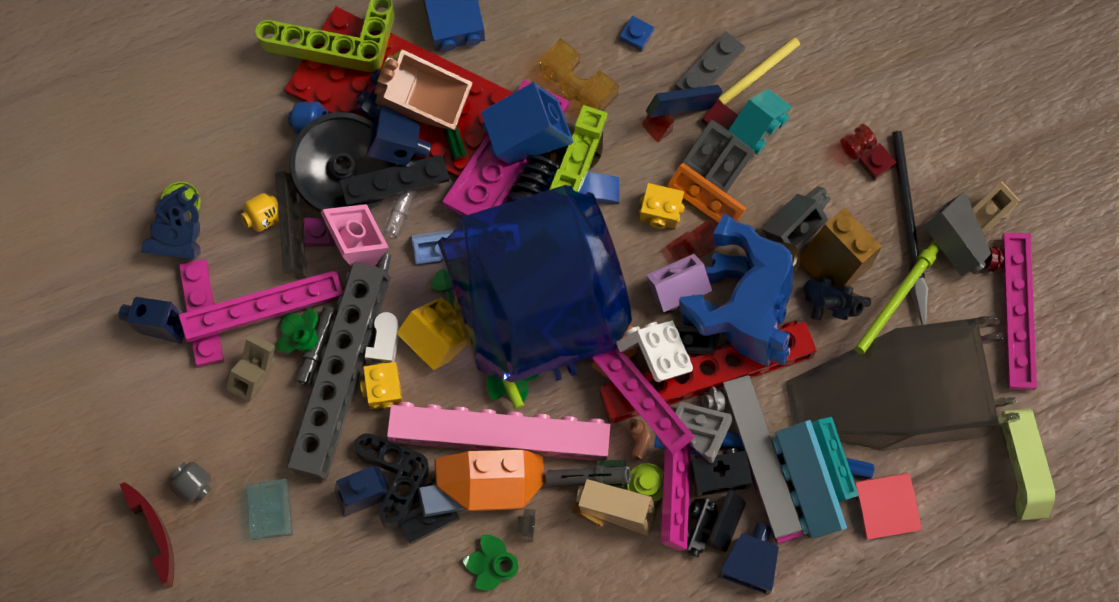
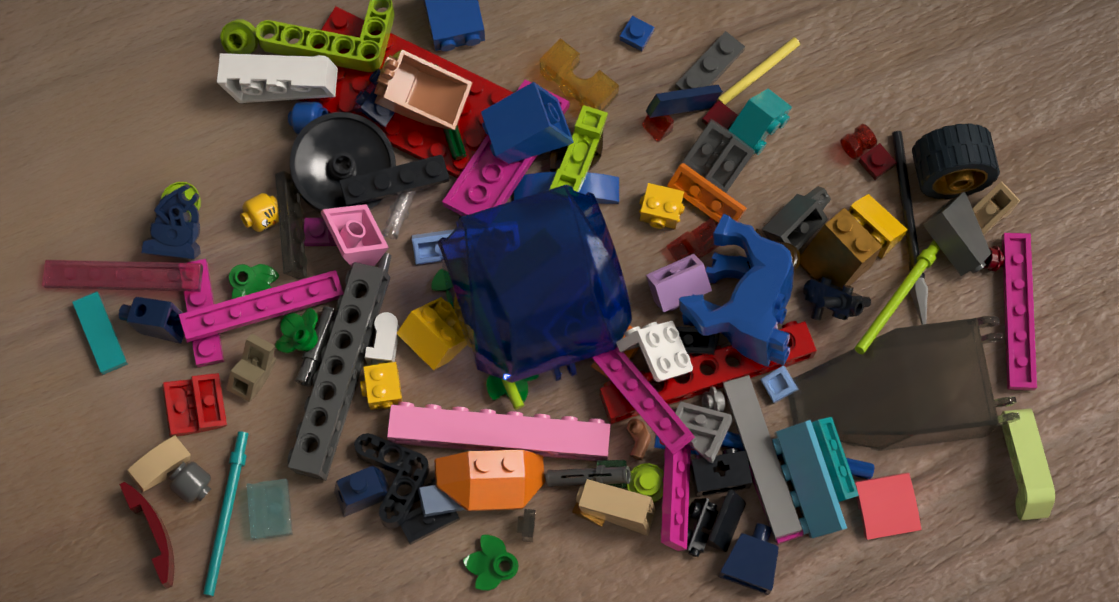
(100, 333): none -> teal tile
(122, 275): none -> clear pink tile
(155, 465): none -> tan slope
(194, 405): none -> red slope
(237, 461): none -> teal bar
(239, 37): none -> lime plate
(257, 279): none -> green plate
(276, 77): none -> white wedge
(395, 138): dark blue torso -> none
(533, 177): black piece -> none
(779, 384): none -> light blue tile
(878, 223): none -> yellow slope
(955, 161): none -> black wheel

